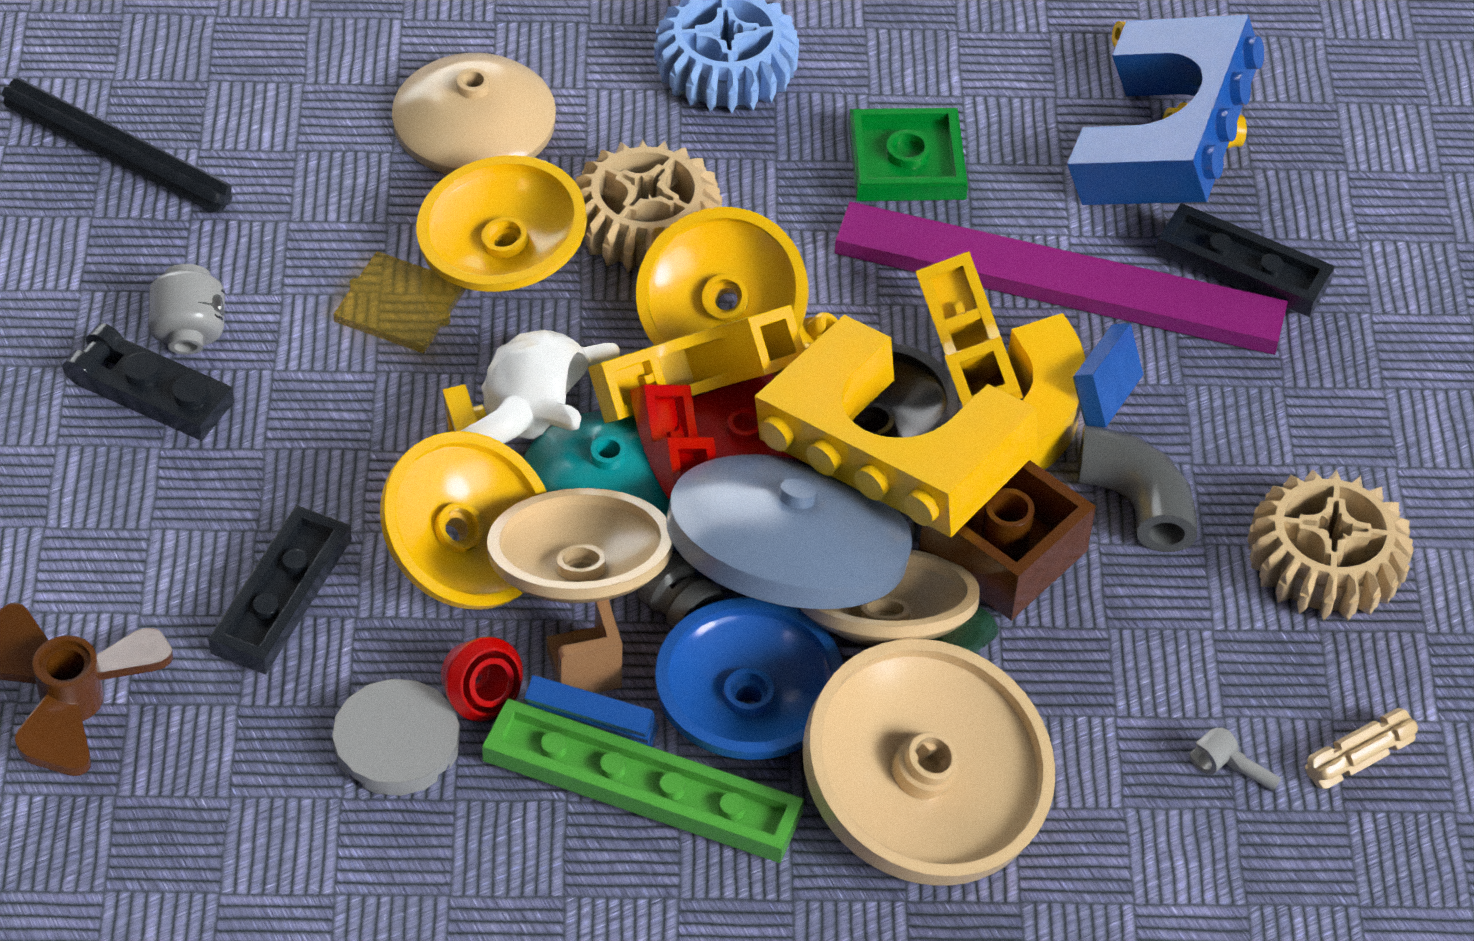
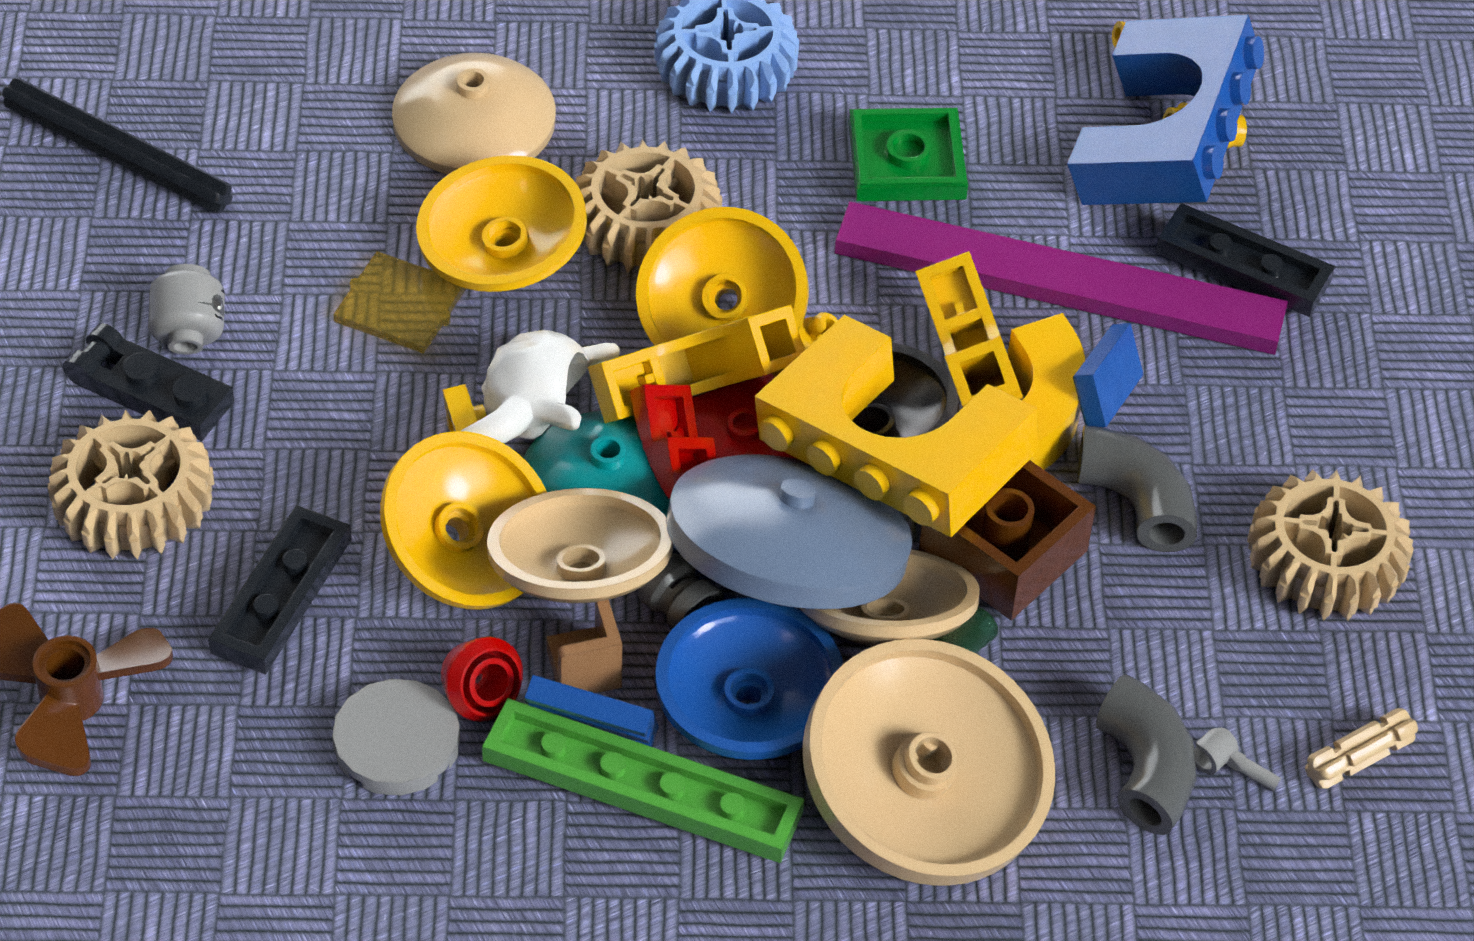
(131, 472): none -> tan gear
(1159, 750): none -> dark grey cylinder

